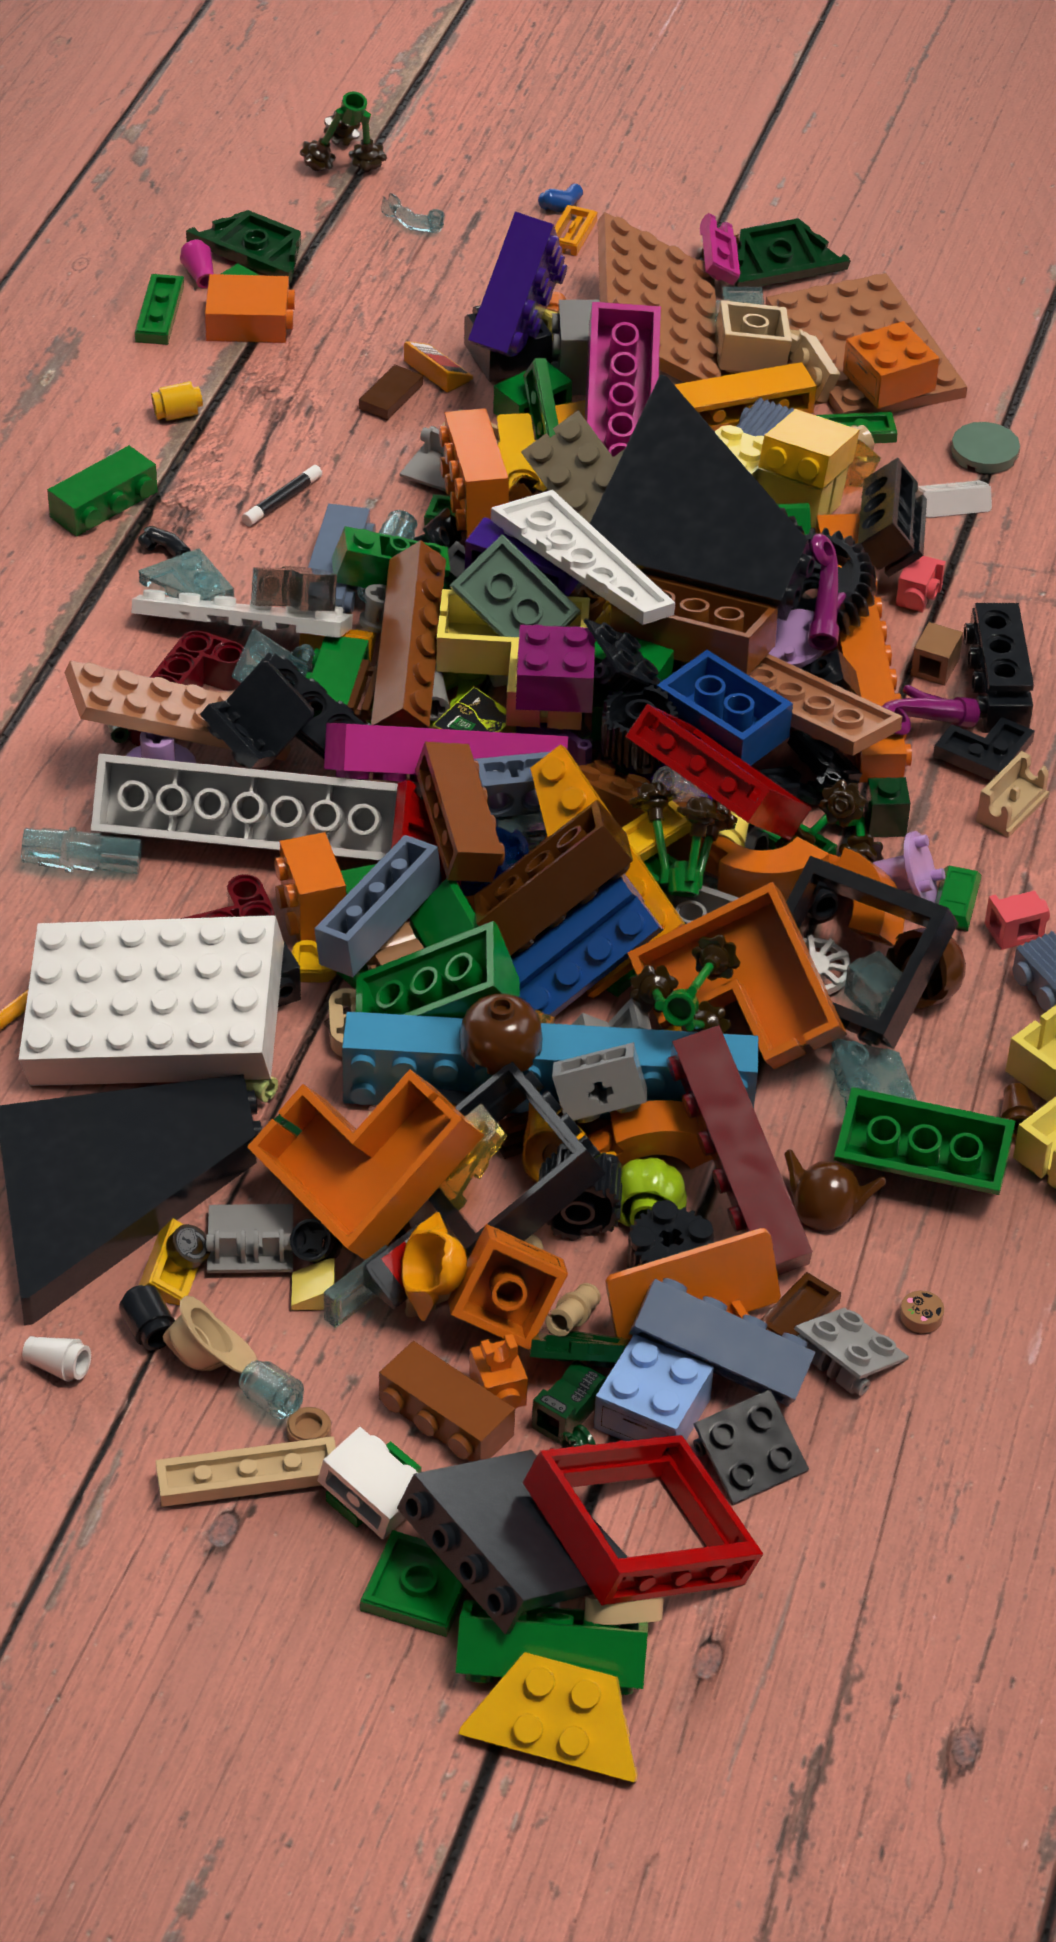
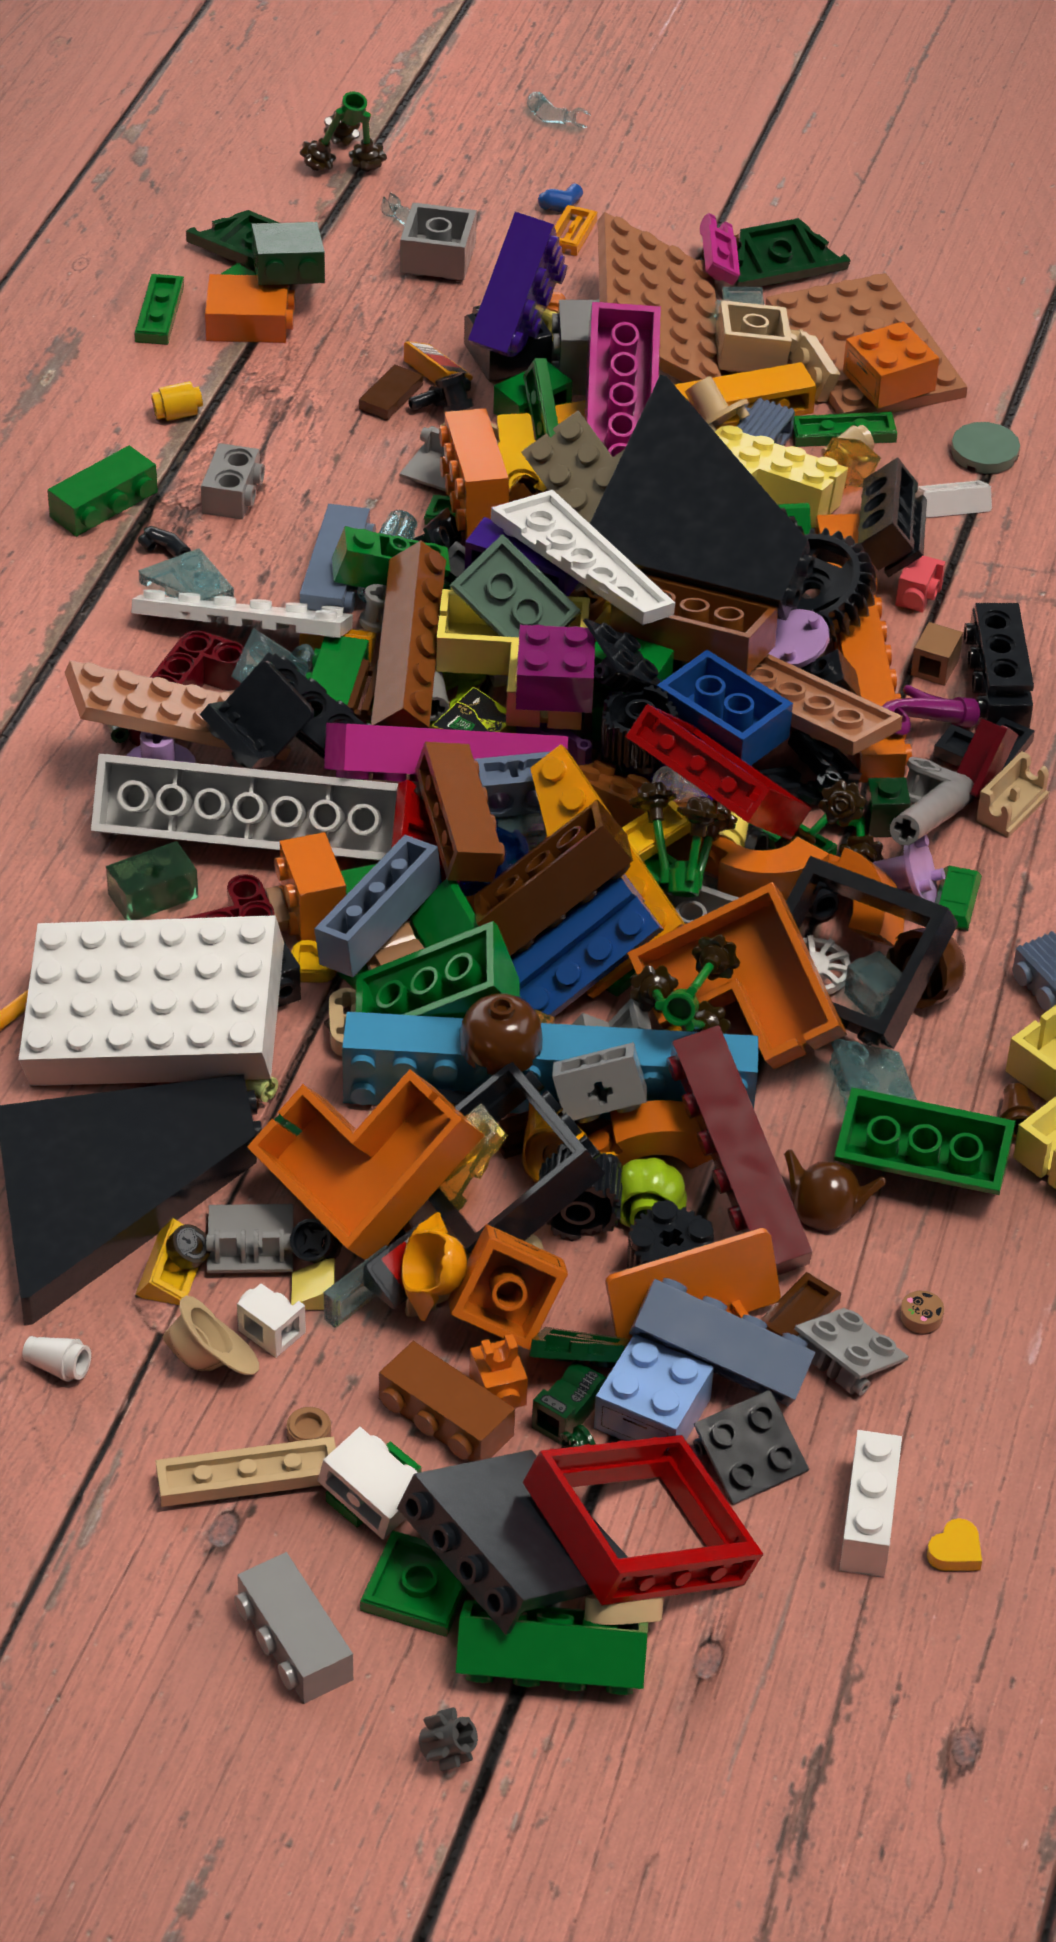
(80, 850): clear light blue piece -> none
(146, 1316): black brick -> none
(152, 881): none -> clear green brick
(197, 260): dark pink cone -> none
(231, 481): none -> light grey brick
(270, 1319): none -> white brick
(271, 1388): clear light blue brick -> none
(278, 902): none -> medium nougat tile
(281, 495): black bar -> none
(288, 253): none -> dark green brick
(294, 587): clear smoke brick -> none
(294, 1628): none -> light grey brick
(438, 241): none -> light grey brick
(448, 391): none -> black piece
(448, 1739): none -> dark grey gear
(549, 113): none -> clear light blue arm
(557, 1715): yellow wing -> none
(573, 1309): tan pin -> none
(711, 404): none -> tan piece
(808, 448): yellow brick -> none
(823, 629): magenta plant -> none
(870, 1503): none -> white brick
(936, 798): none -> light grey axle
(956, 1547): none -> yellow tile
(986, 754): none -> dark red panel
(1016, 918): coral brick -> none

